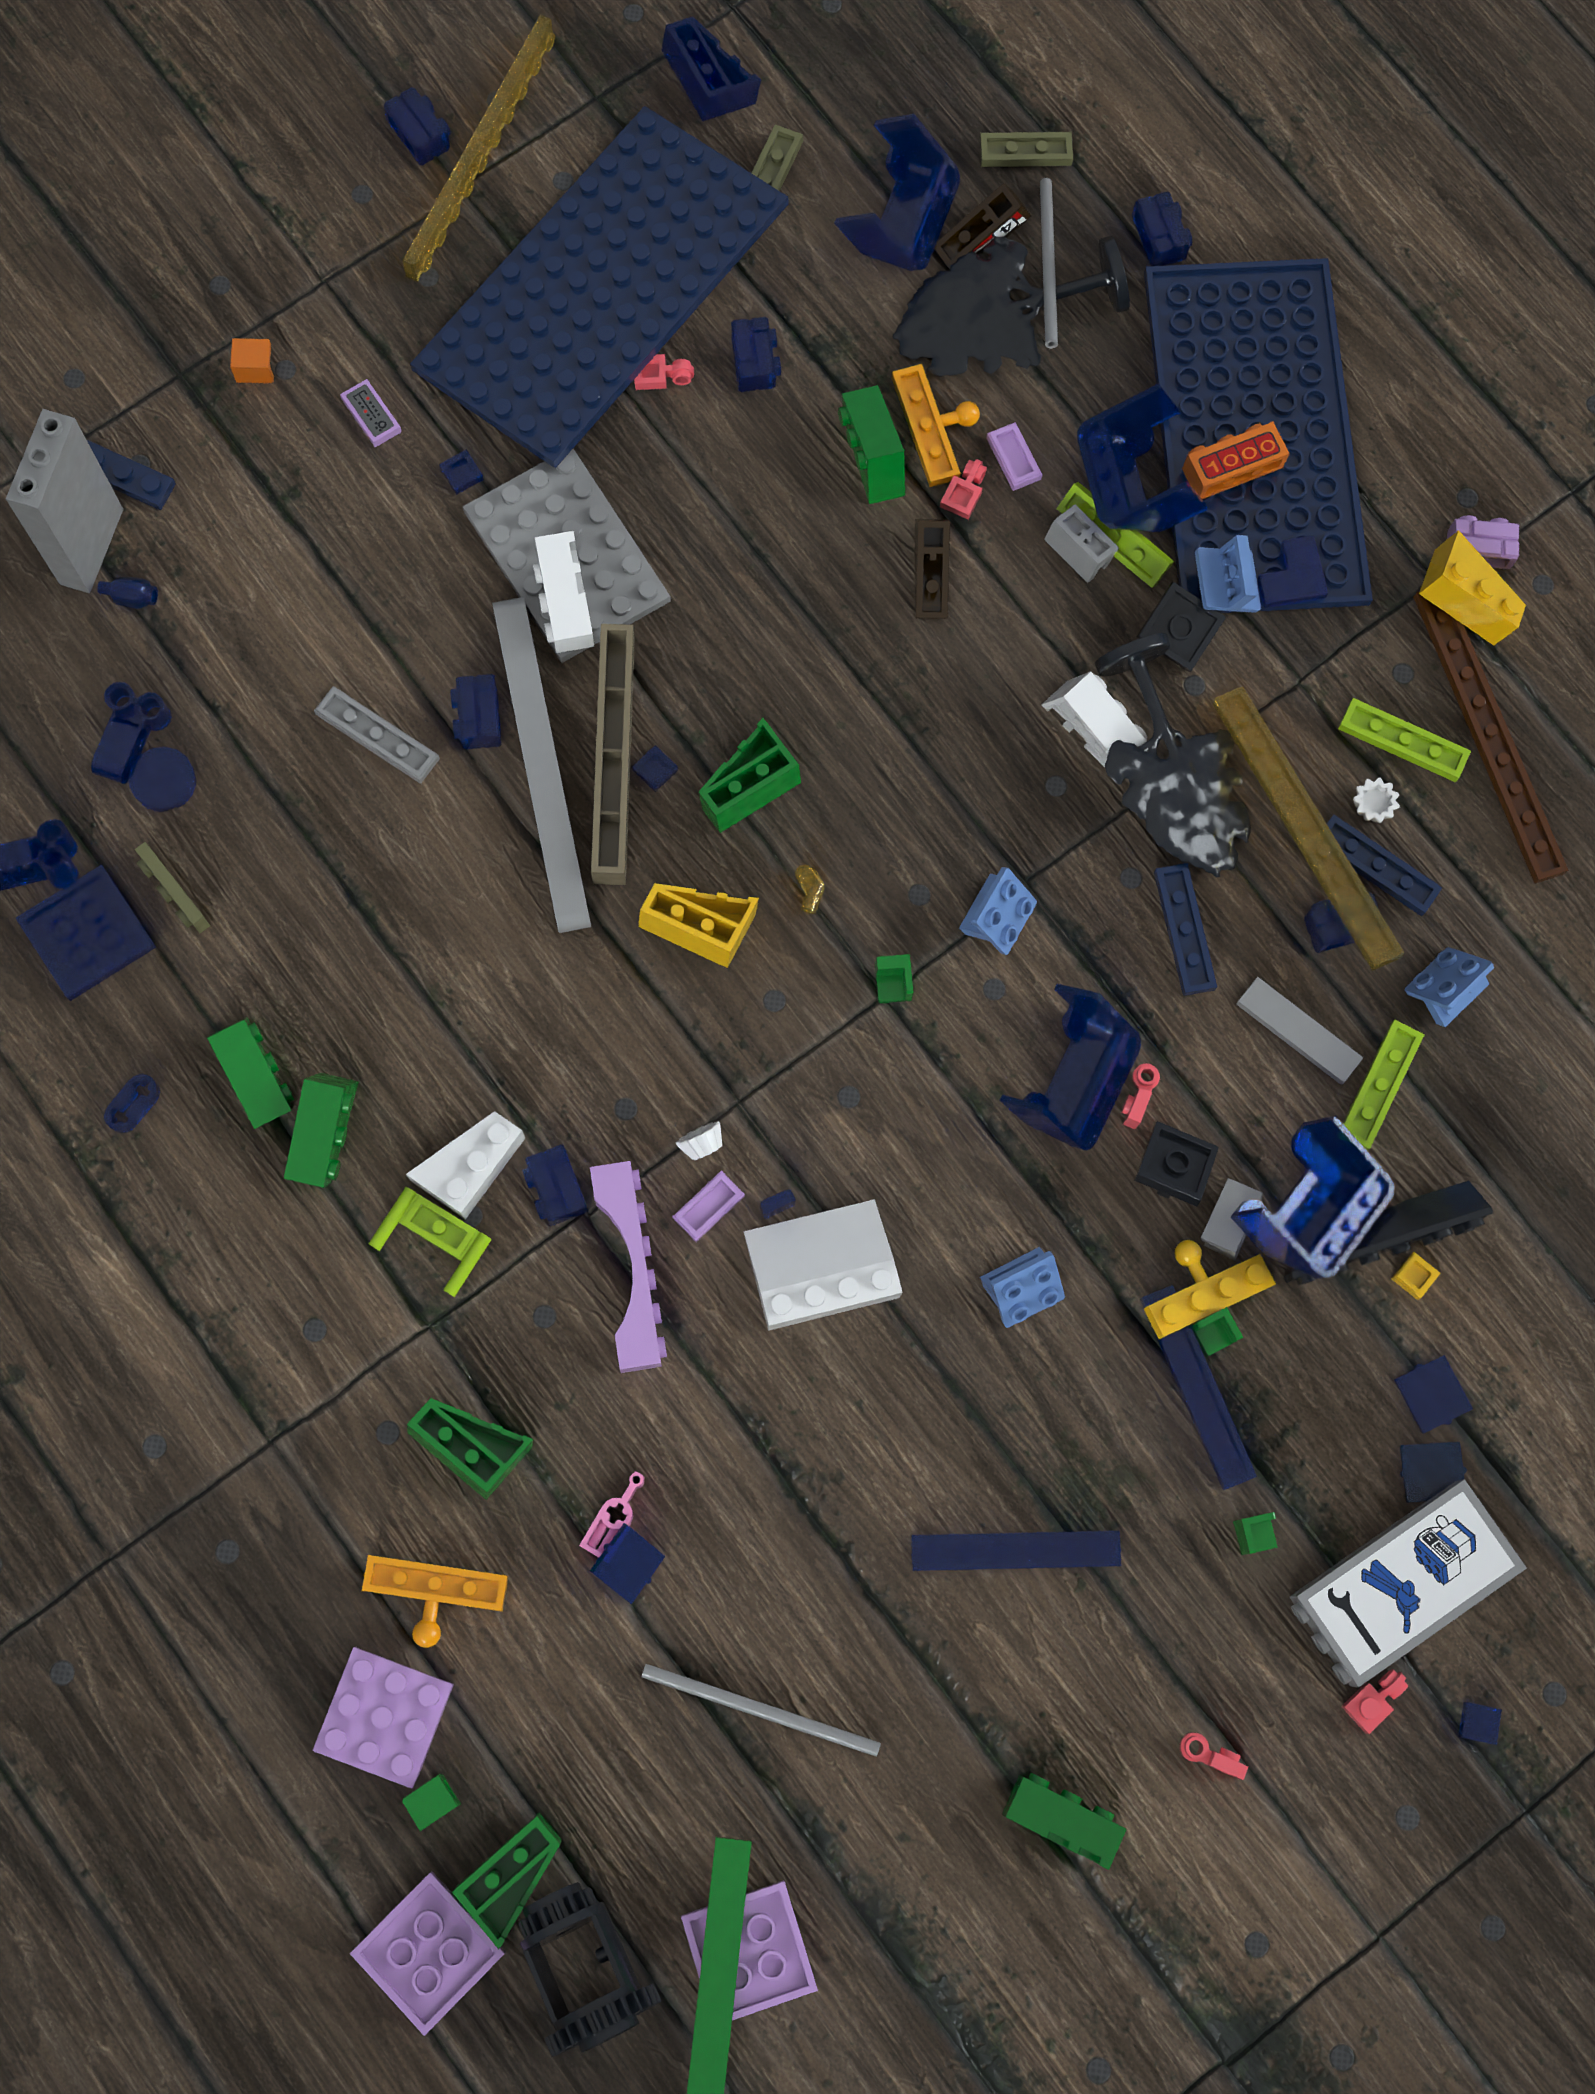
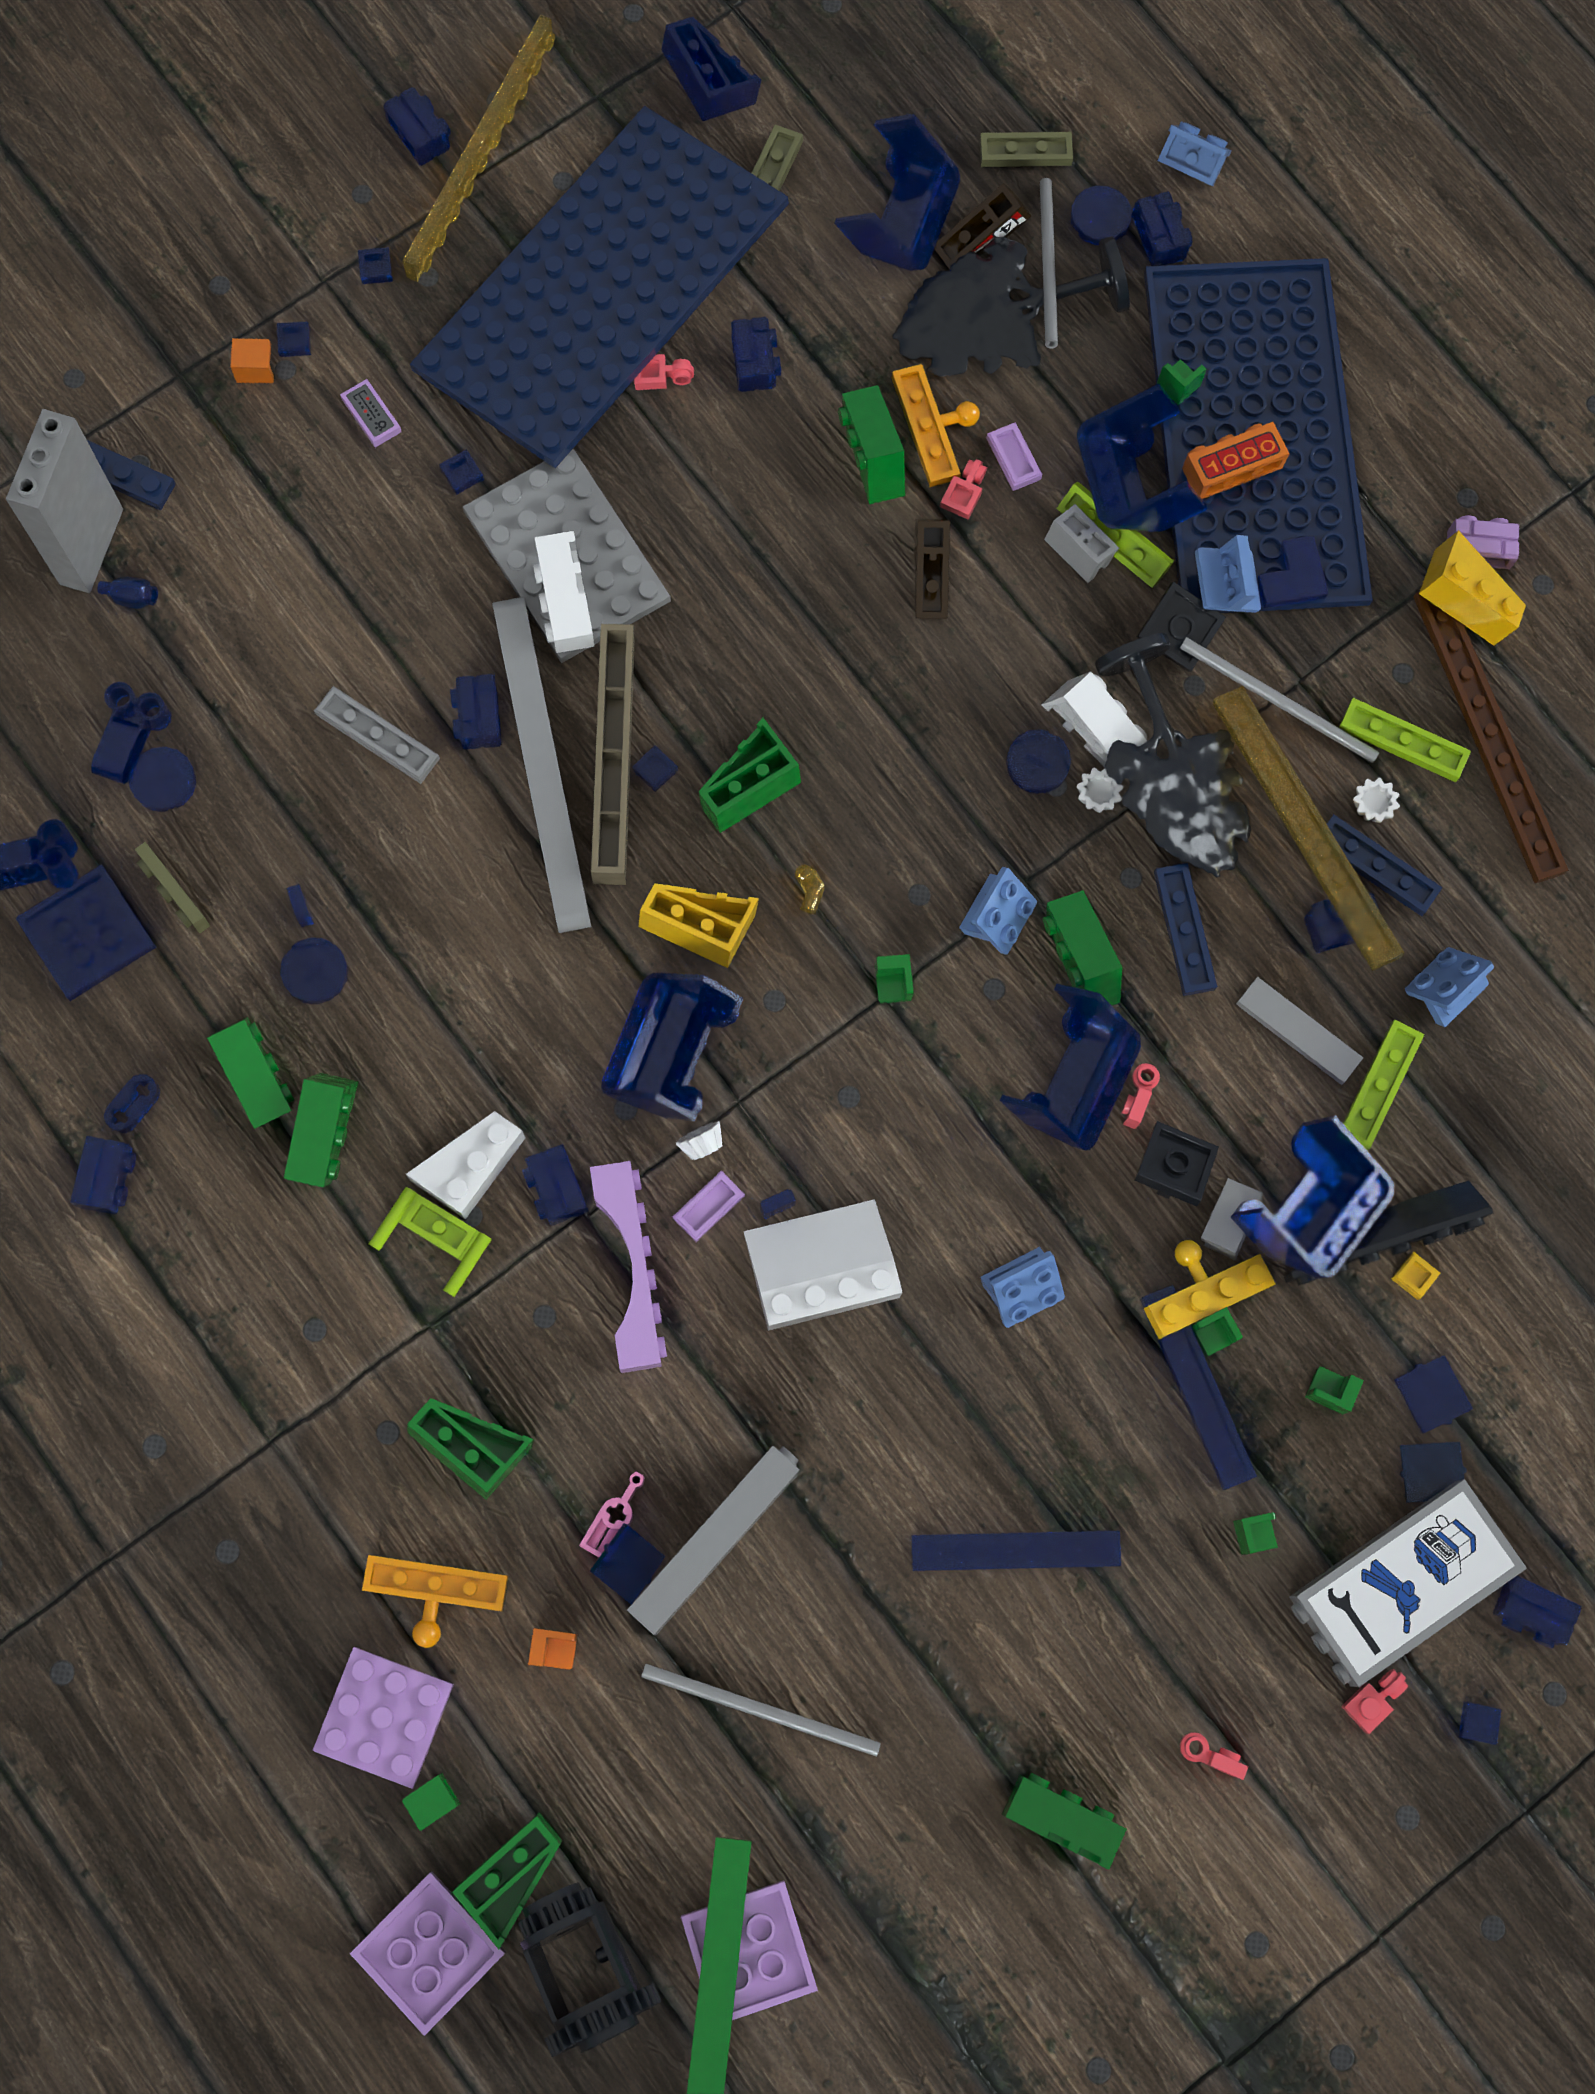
(102, 1175): none -> clear blue brick
(293, 339): none -> clear blue tile
(300, 905): none -> clear blue tile
(314, 970): none -> clear blue tile
(375, 265): none -> clear blue tile
(552, 1649): none -> orange panel
(665, 1041): none -> clear blue windscreen
(714, 1539): none -> light grey brick
(1038, 761): none -> clear blue tile
(1084, 946): none -> green wedge
(1099, 791): none -> white piece
(1101, 213): none -> clear blue tile
(1180, 380): none -> green panel
(1193, 153): none -> medium blue bracket
(1279, 700): none -> light grey piece
(1334, 1390): none -> green panel
(1537, 1611): none -> clear blue brick

